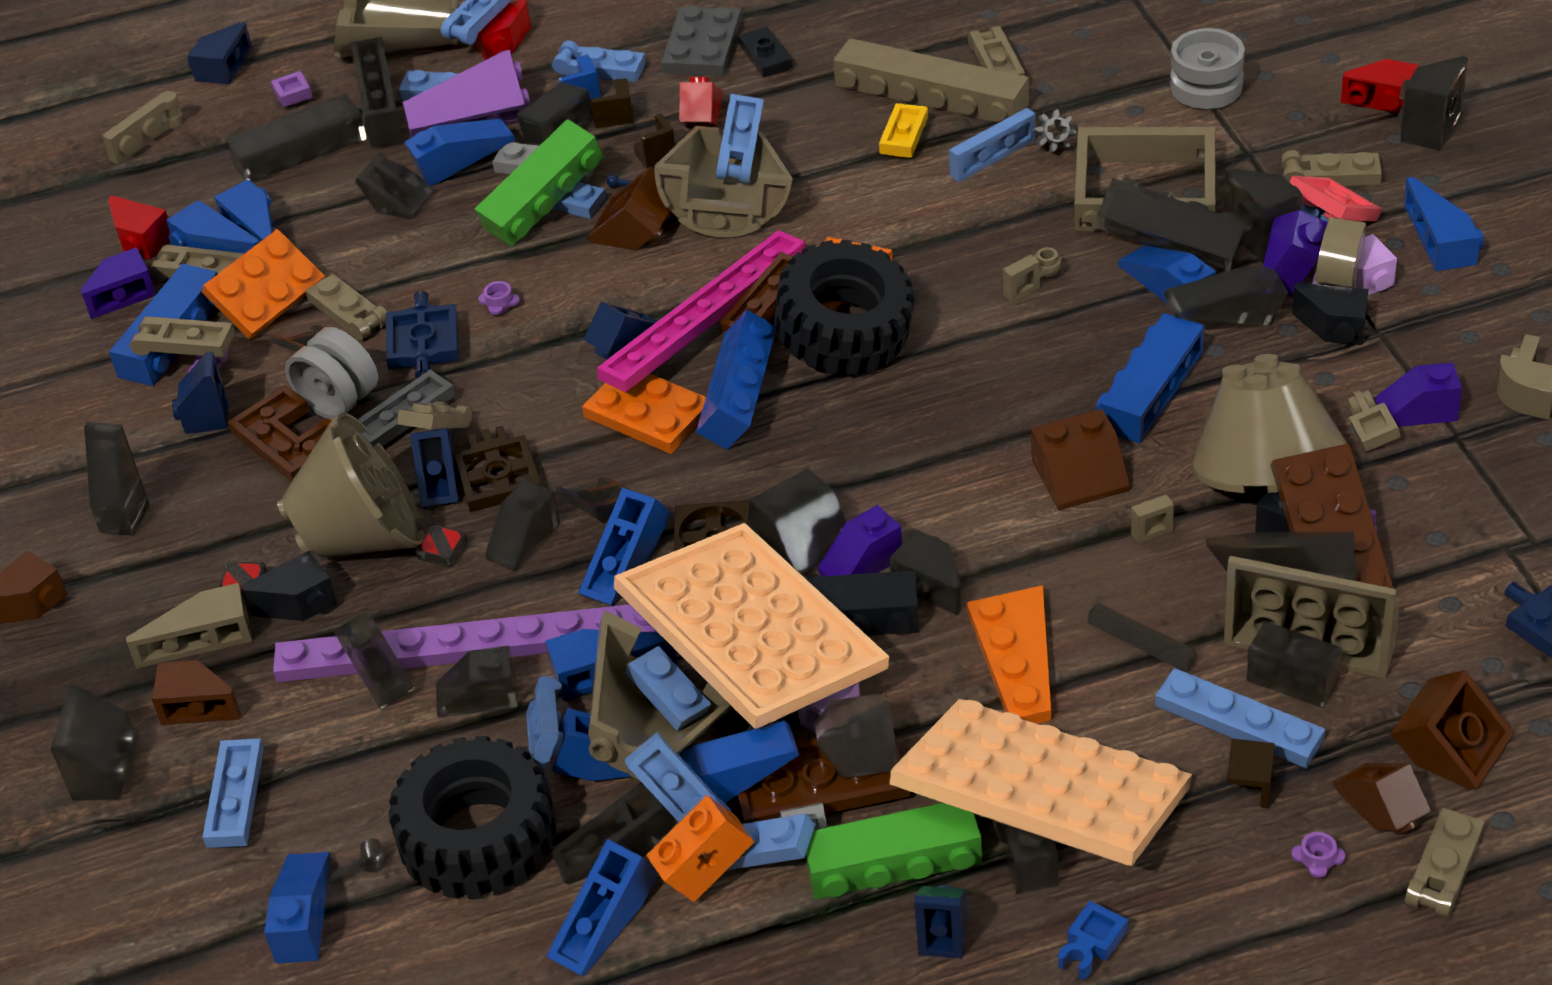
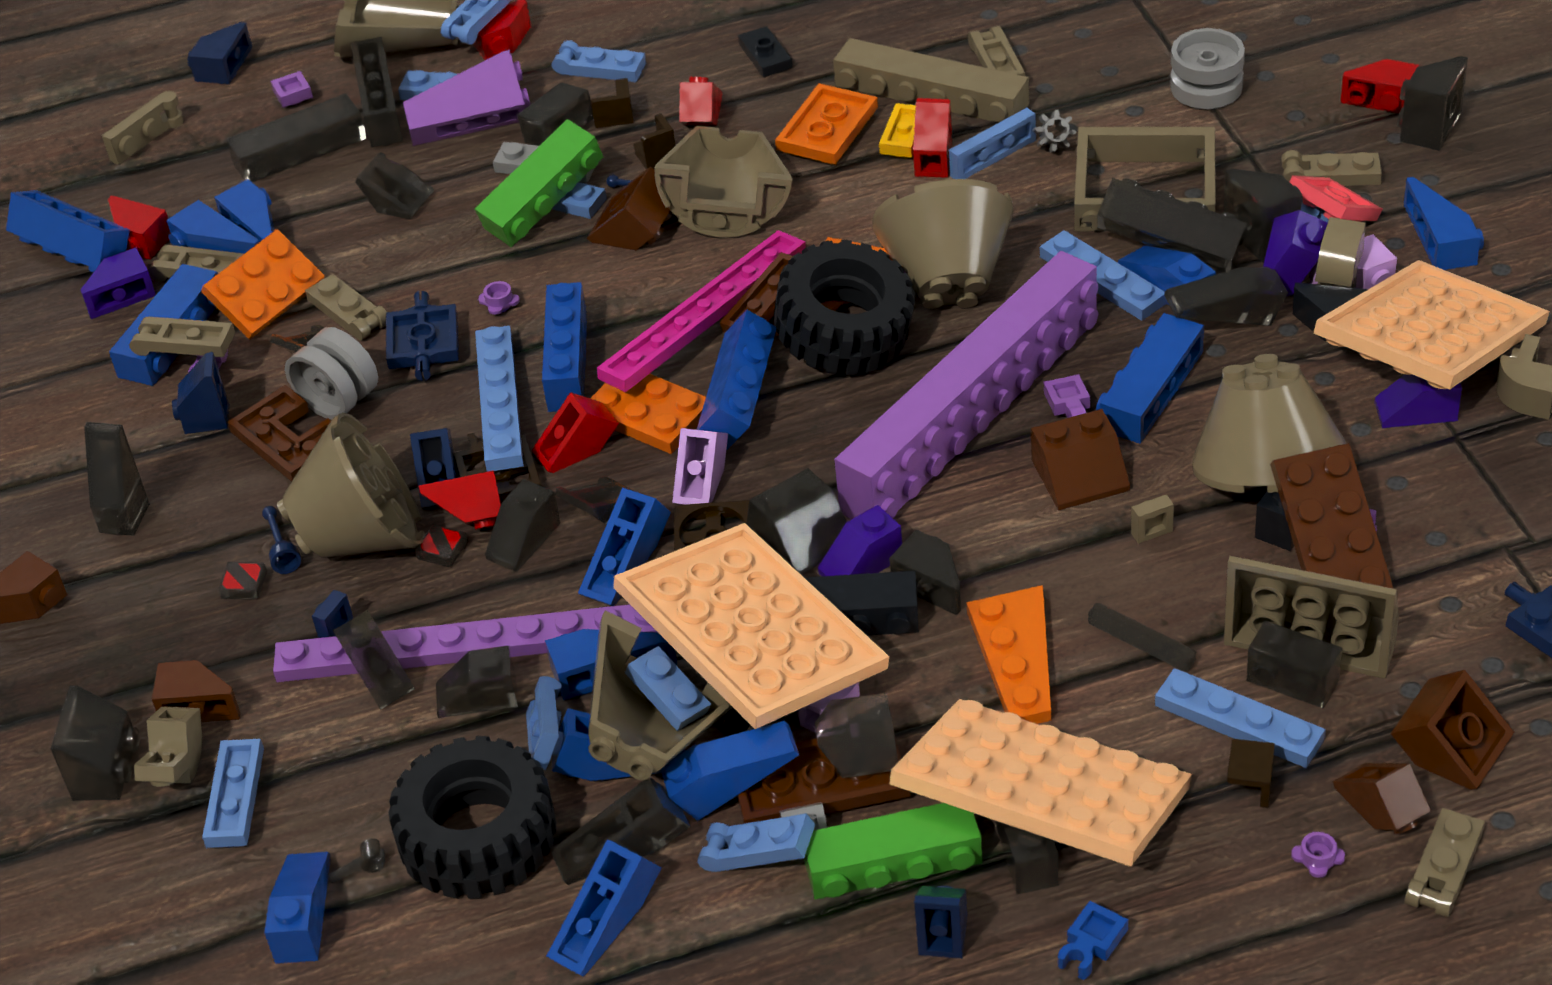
(64, 229): none -> blue brick
(173, 747): none -> dark tan brick
(196, 626): dark tan slope -> none
(283, 554): none -> dark blue hinge
(290, 590): black slope -> none
(332, 614): none -> dark blue plate
(383, 419): dark grey plate -> none
(435, 416): dark tan plate -> none
(452, 147): blue slope -> none
(468, 498): none -> red slope
(498, 399): none -> medium blue plate
(564, 343): none -> blue brick
(574, 433): none -> red slope
(586, 78): blue panel -> none
(615, 328): dark blue slope -> none
(668, 777): medium blue plate -> none
(699, 465): none -> lavender slope
(700, 848): orange brick -> none
(701, 41): dark grey plate -> none
(739, 137): medium blue plate -> none
(826, 124): none -> orange plate
(932, 137): none -> red slope
(946, 238): none -> dark tan cone
(968, 388): none -> medium lavender brick
(1024, 275): dark tan plate -> none
(1067, 396): none -> medium lavender plate
(1114, 280): none -> medium blue plate
(1307, 551): clear smoke slope -> none
(1370, 421): dark tan plate -> none
(1431, 324): none -> light nougat plate

